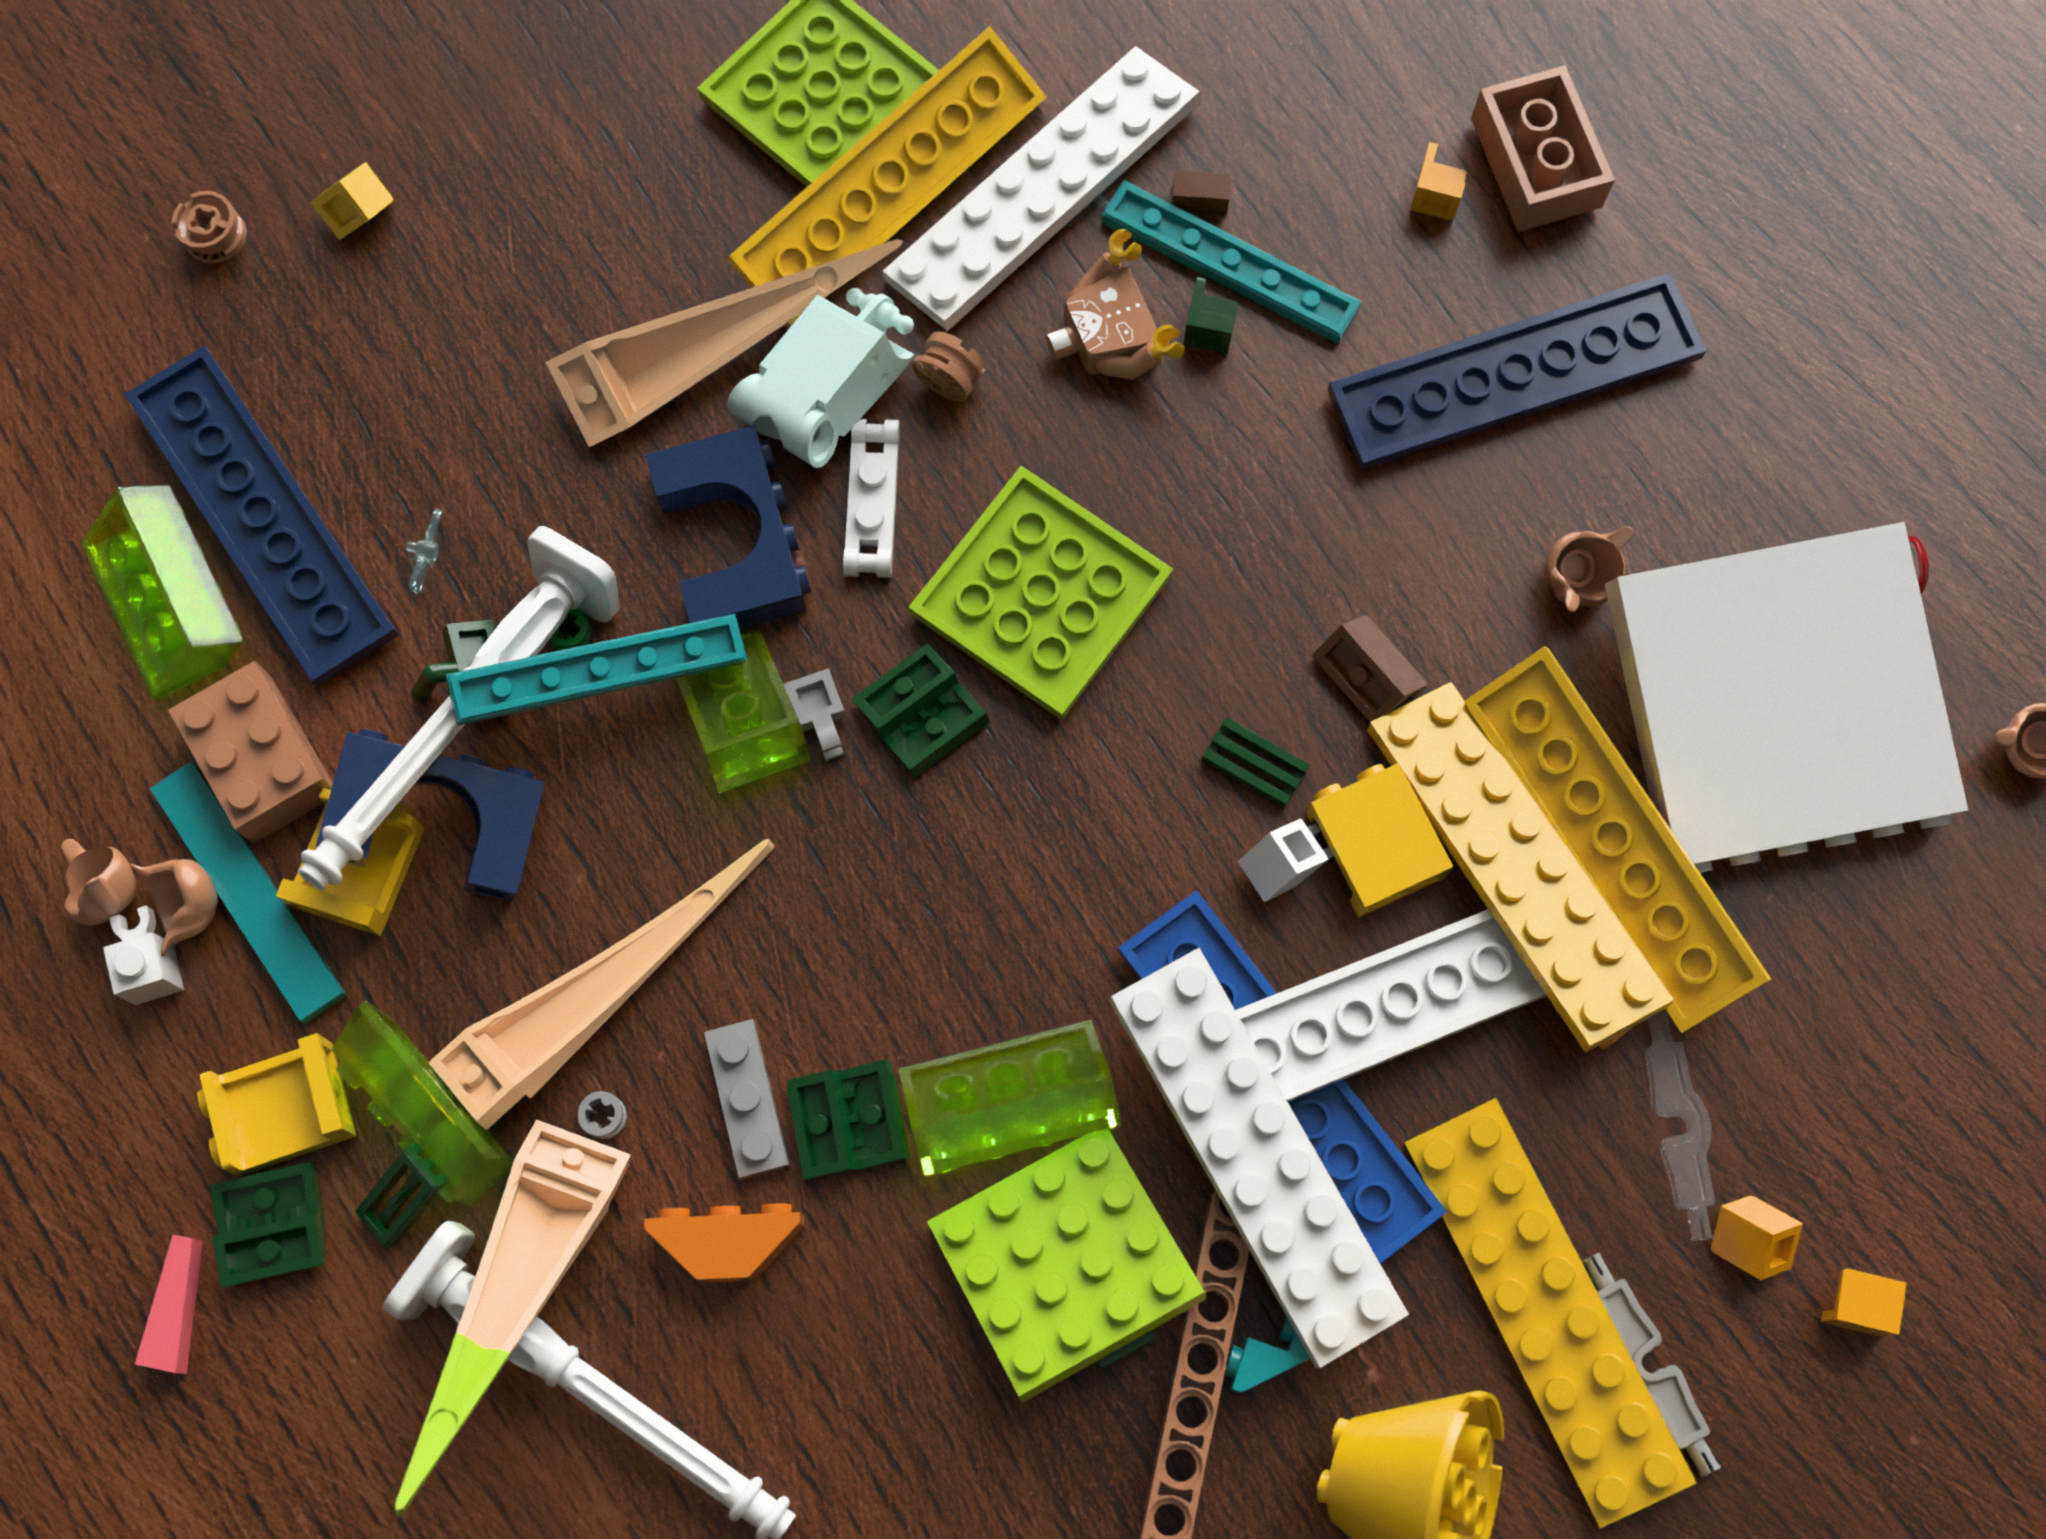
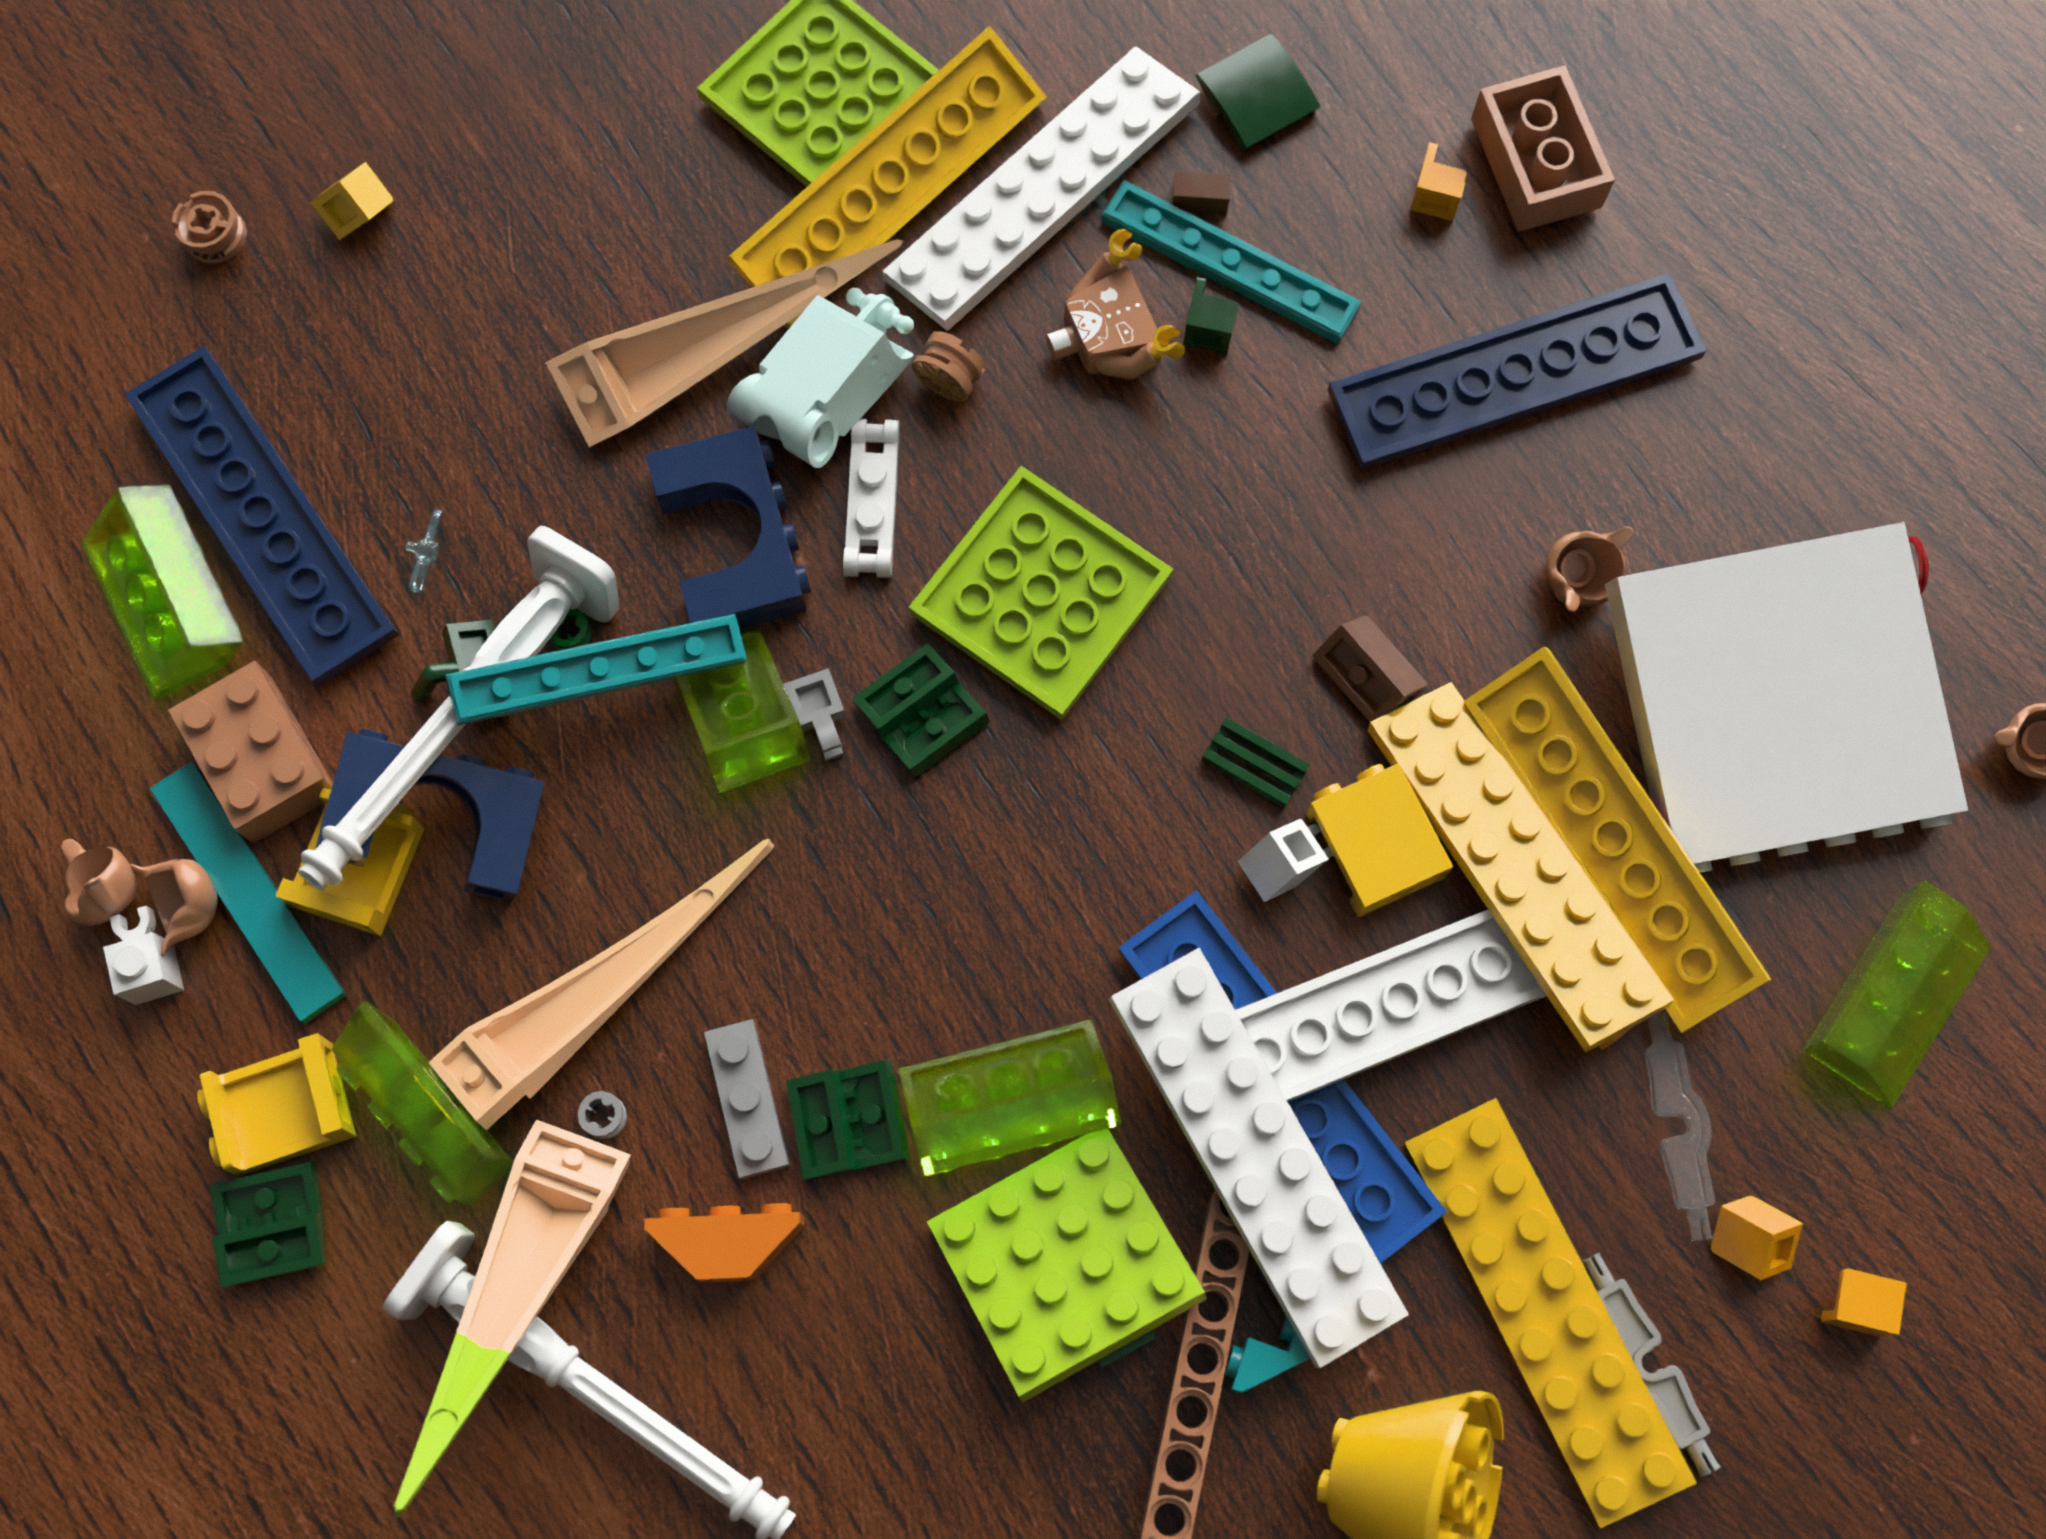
(171, 1317): coral piece -> none
(422, 1174): dark green tile -> none
(1258, 91): none -> dark green slope
(1900, 992): none -> clear neon green slope

